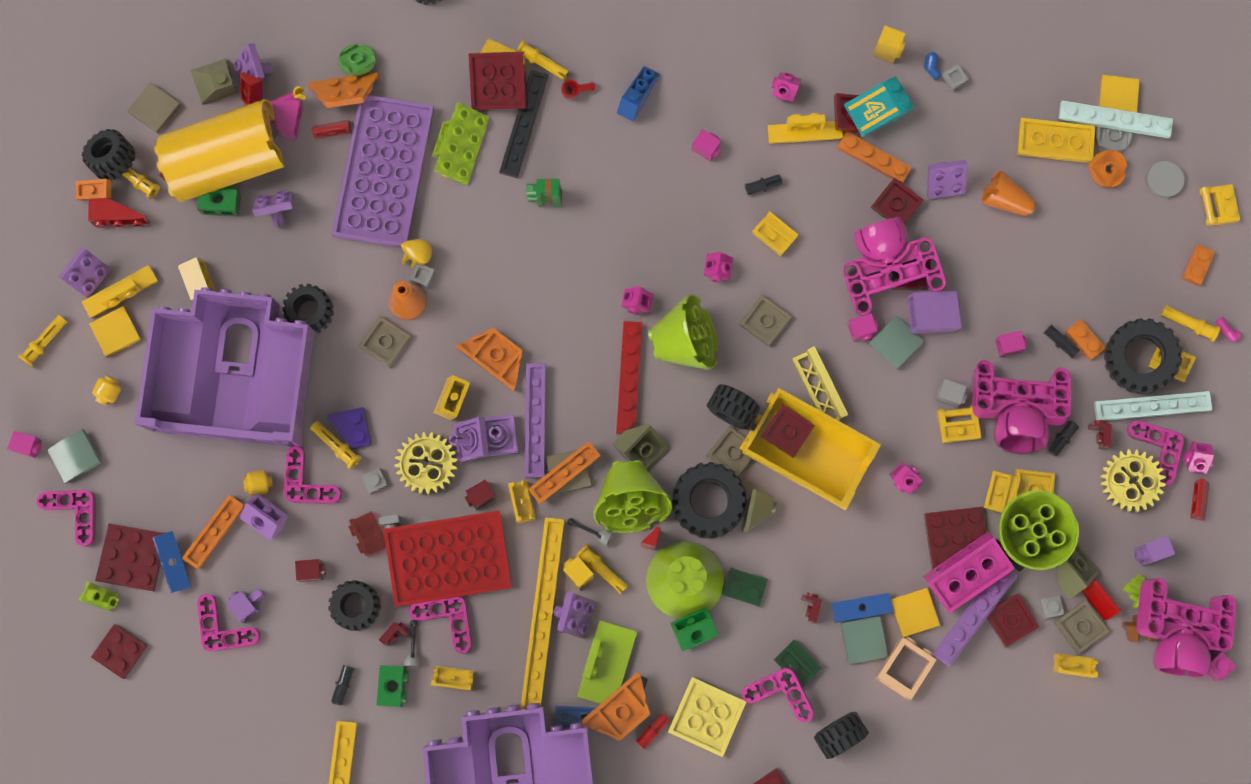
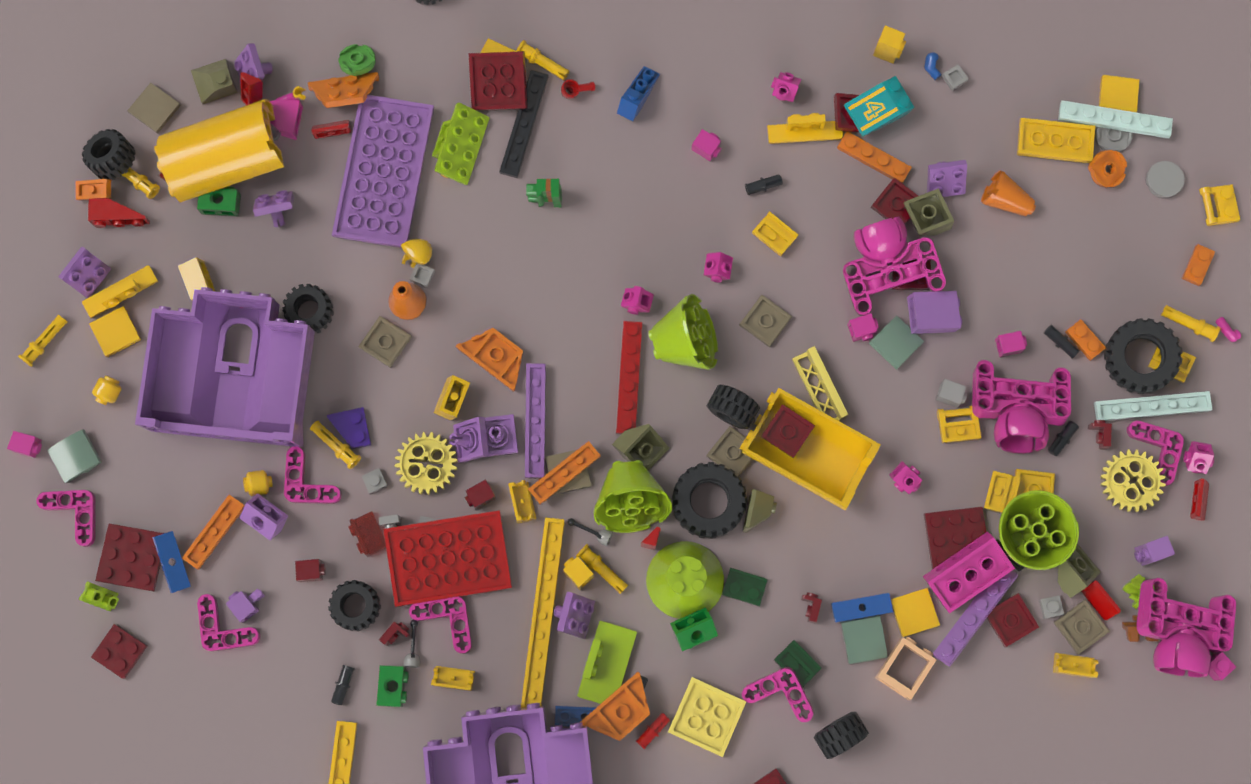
(929, 213): none -> olive slope

